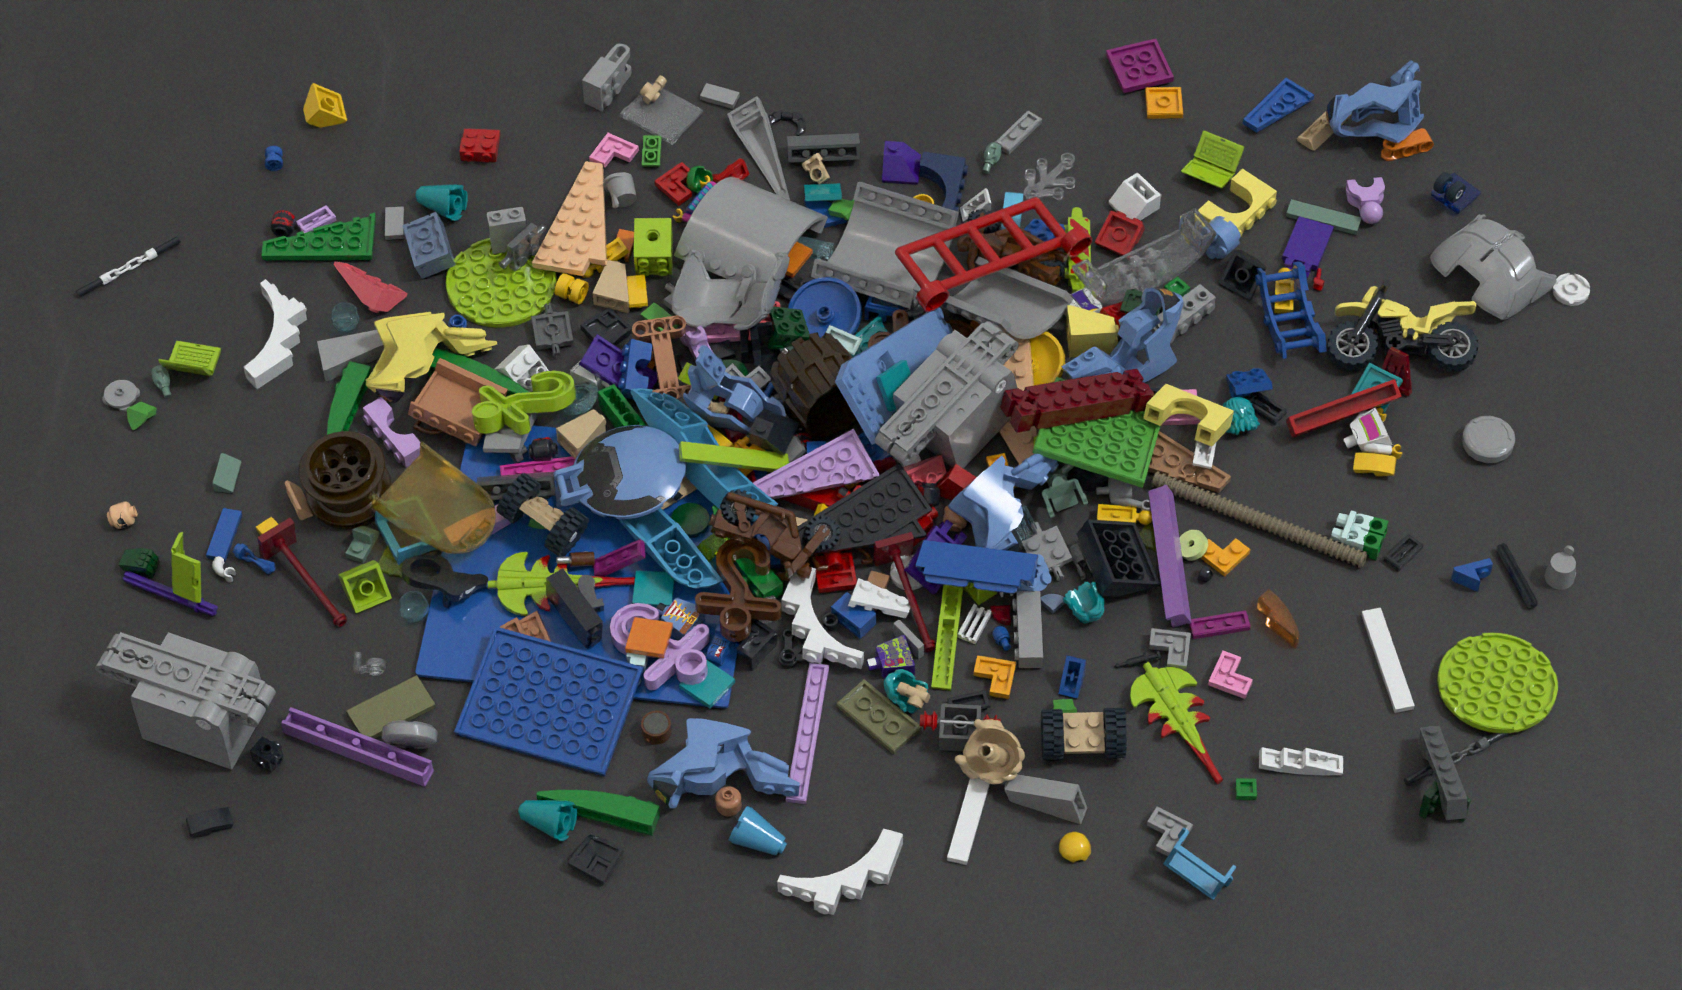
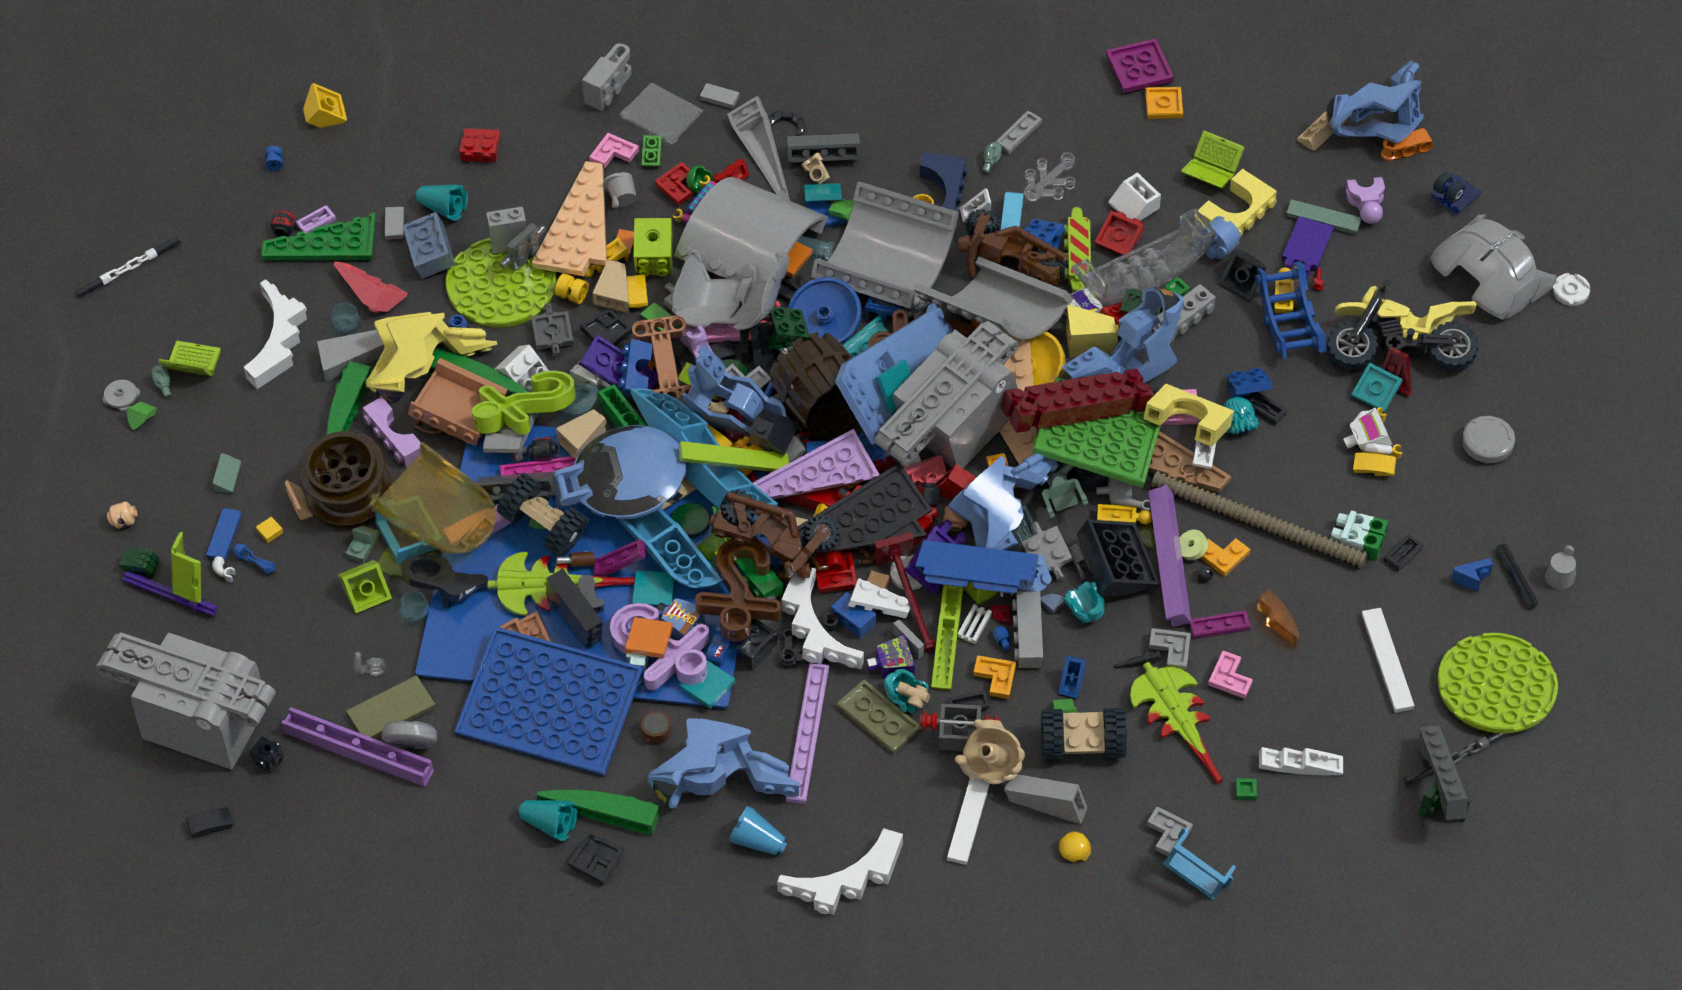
(278, 540): dark red tile -> none
(651, 92): tan plate -> none
(728, 801): nougat head -> none
(848, 340): light aqua tile -> none
(900, 164): dark purple slope -> none
(935, 293): red fence -> none
(1278, 103): blue wing -> none
(1343, 408): red brick -> none

